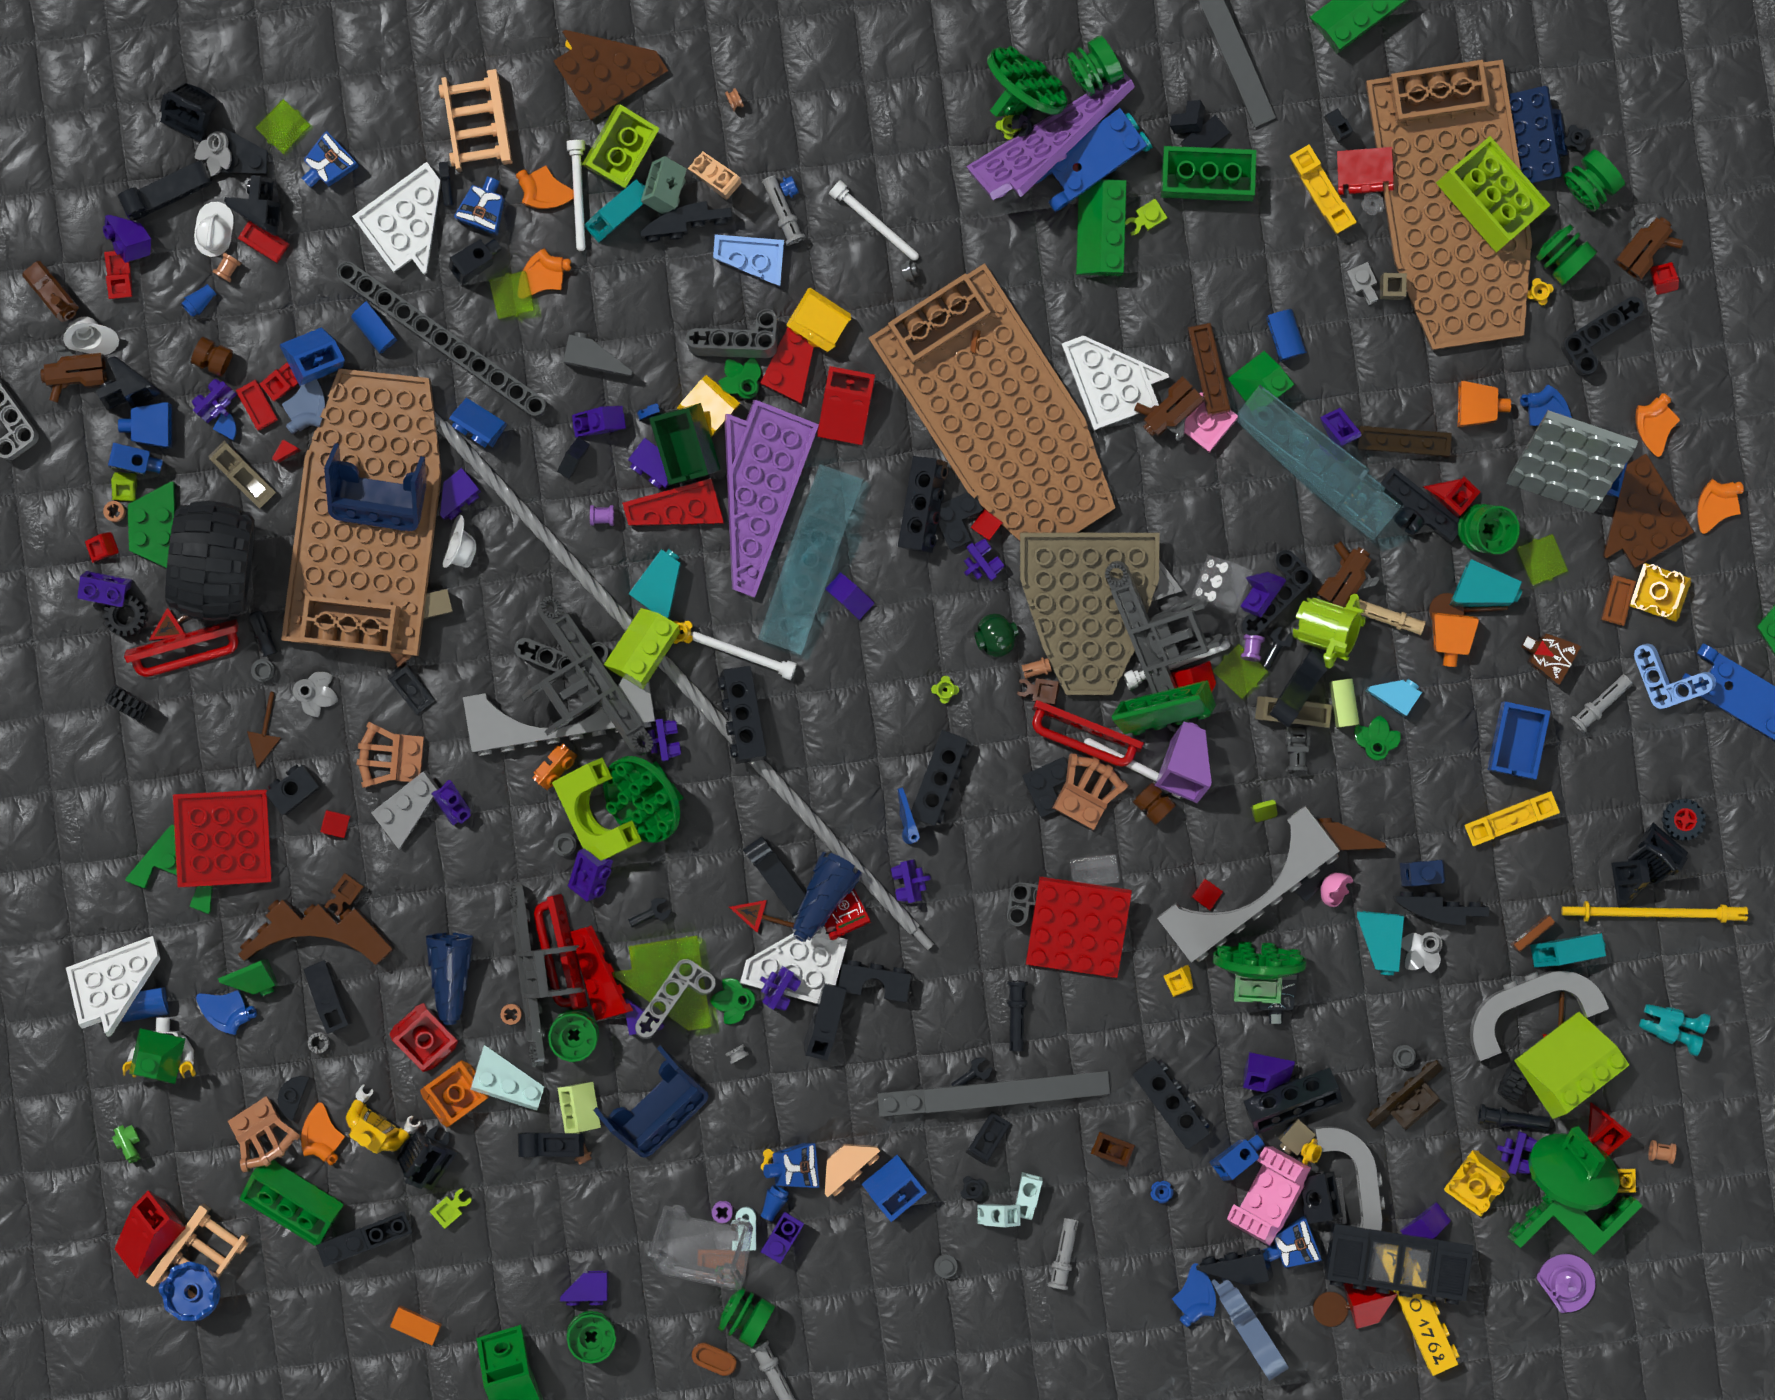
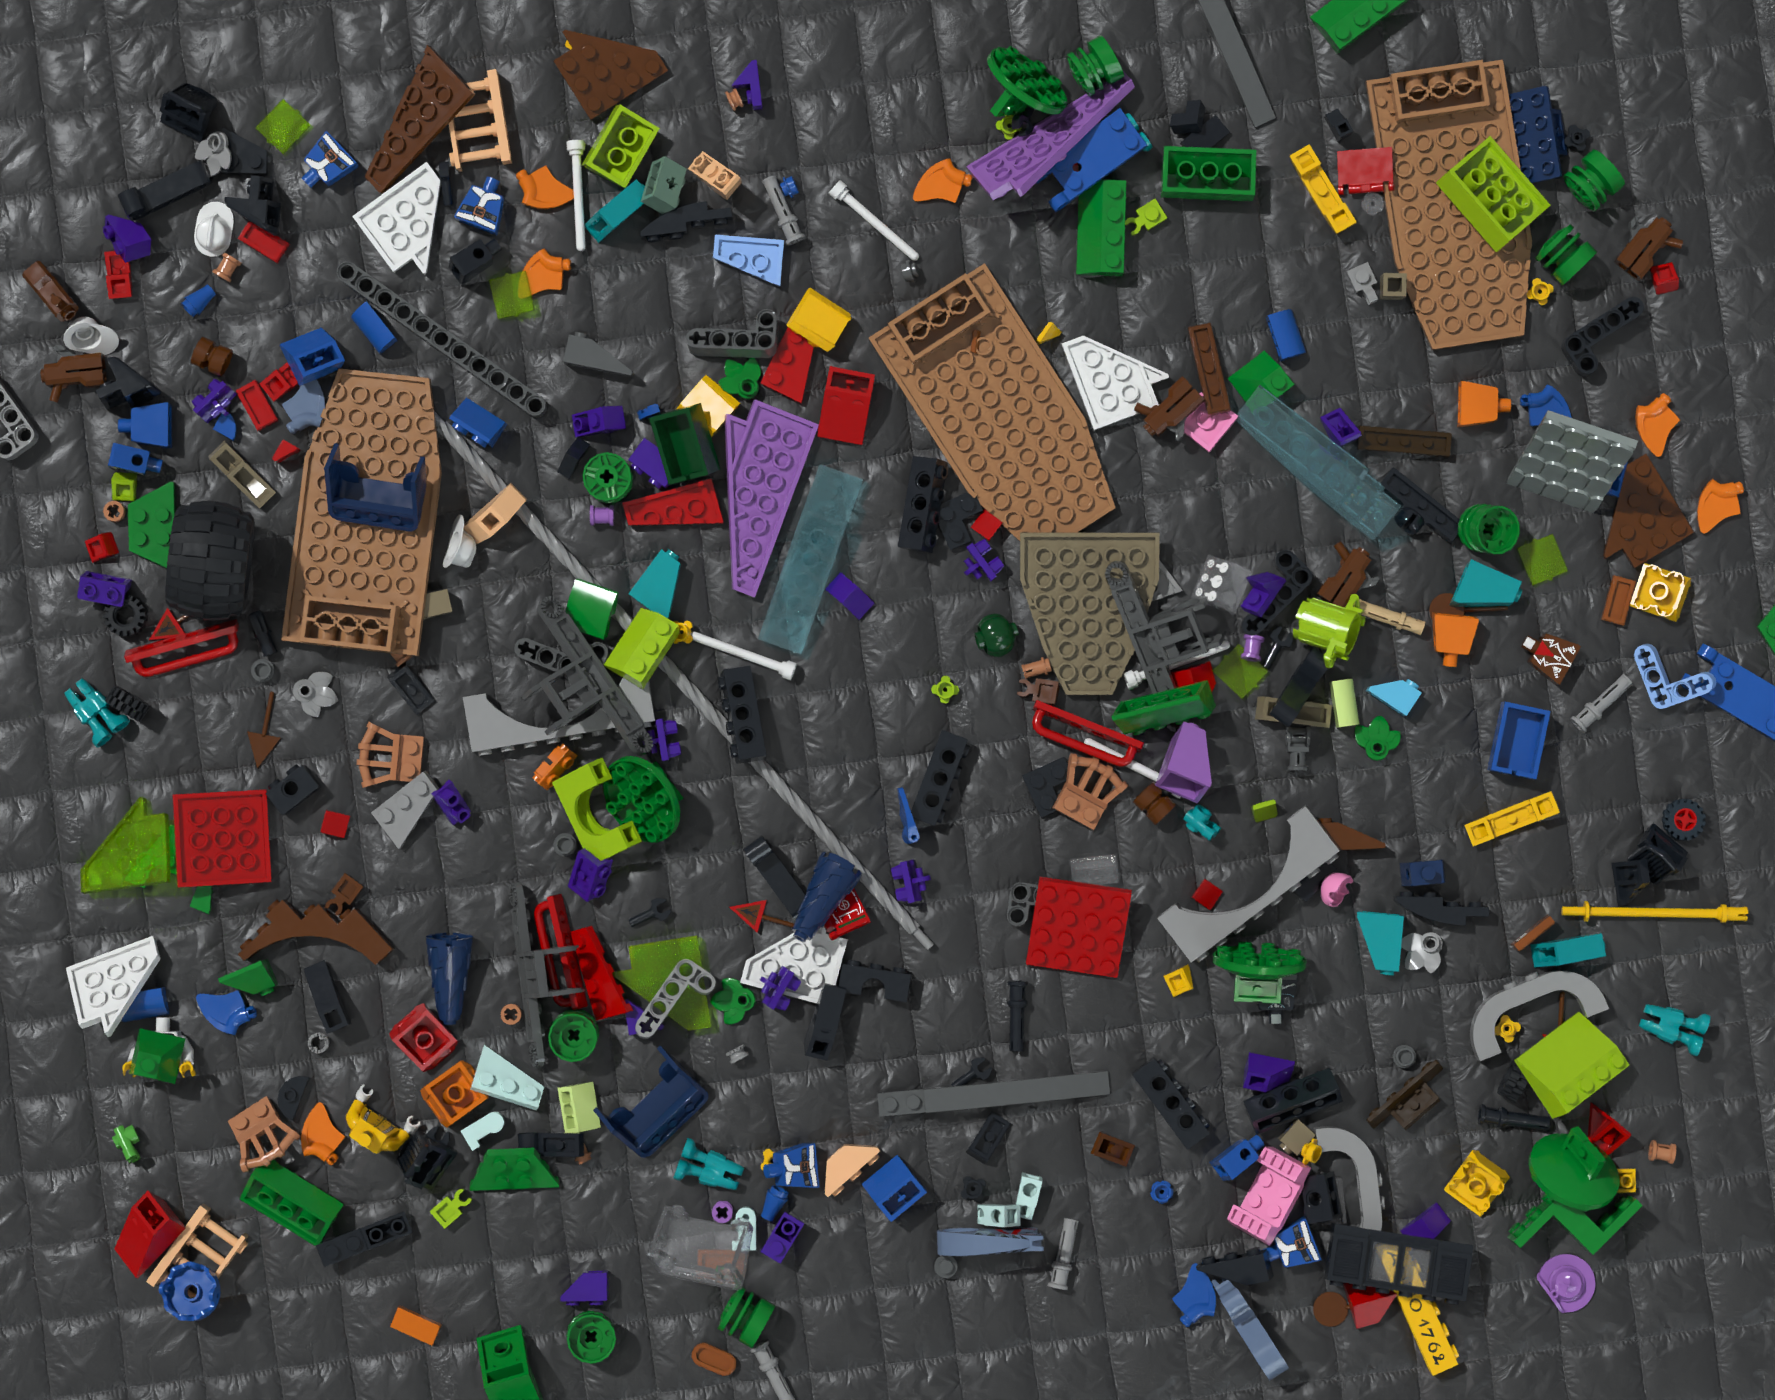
(89, 708): none -> teal piece
(131, 854): none -> clear neon green wing
(422, 114): none -> reddish brown wing
(456, 493): dark purple slope -> none
(488, 1124): none -> light aqua leg
(495, 514): none -> light nougat slope
(513, 1170): none -> green wing
(592, 607): none -> green slope
(618, 487): none -> green wheel
(714, 1167): none -> teal piece
(750, 79): none -> dark purple slope
(941, 182): none -> orange arm
(987, 1241): none -> sand blue animal
(1048, 333): none -> yellow slope
(1198, 820): none -> teal plate
(1454, 494): red slope -> none
(1513, 1028): none -> yellow plate
(1522, 1143): dark purple hips -> none

